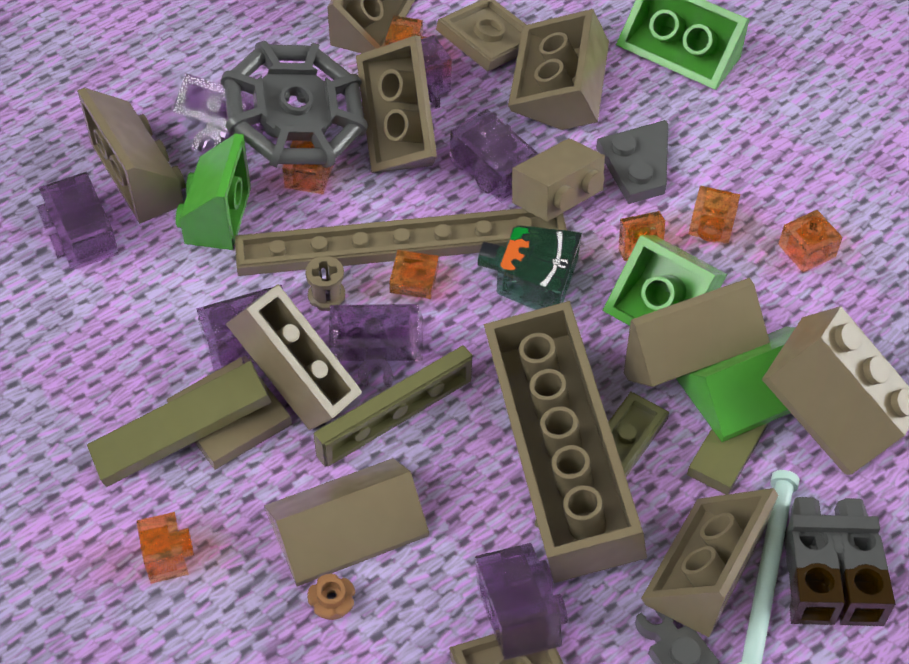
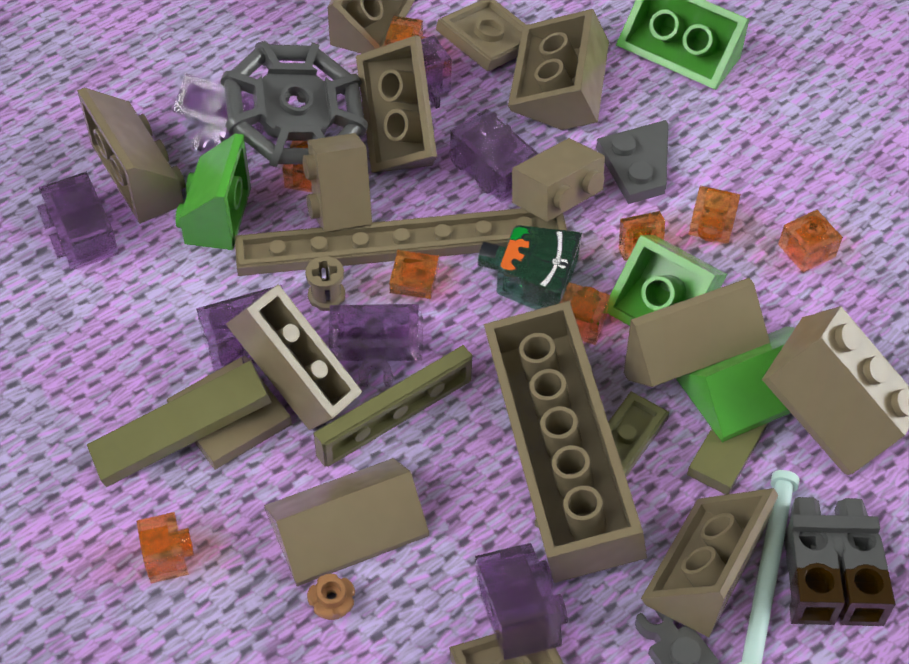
(338, 182): none -> dark tan brick
(589, 309): none -> clear orange plate

